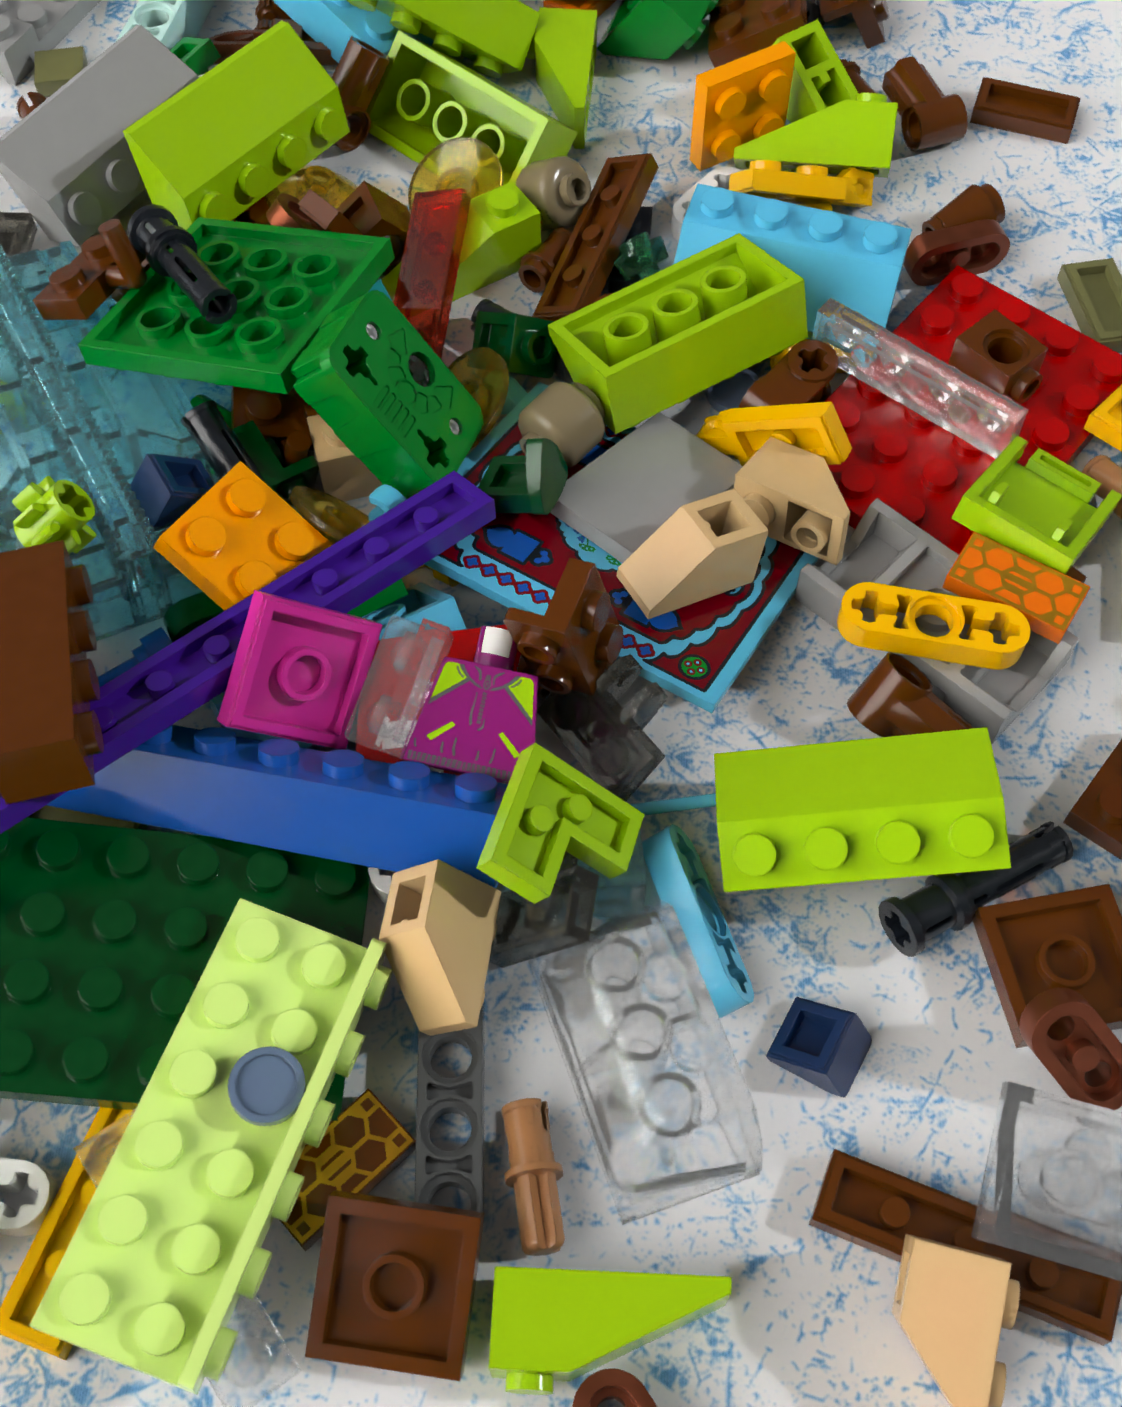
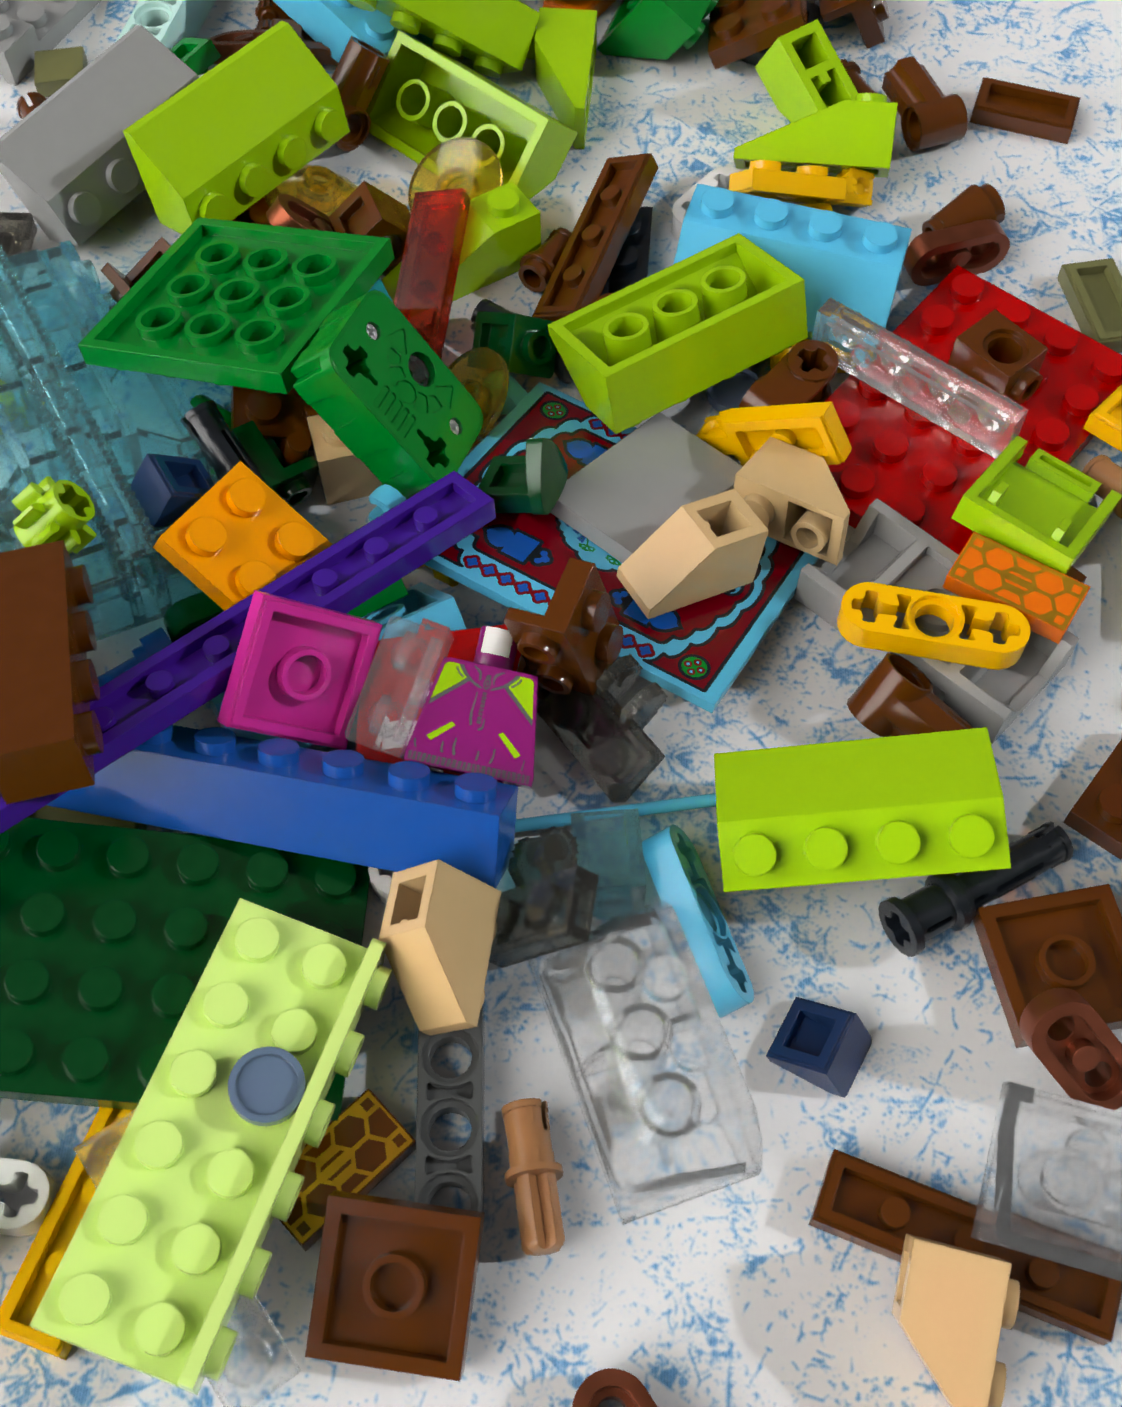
(103, 266): reddish brown plate -> none
(180, 261): black pin -> none
(325, 215): reddish brown tile -> none
(327, 513): clear yellow dish -> none
(551, 812): lime plate -> none
(556, 189): dark tan head -> none
(567, 416): dark tan head -> none
(573, 1321): lime slope -> none
(641, 256): clear green plate -> none
(740, 103): light orange plate -> none

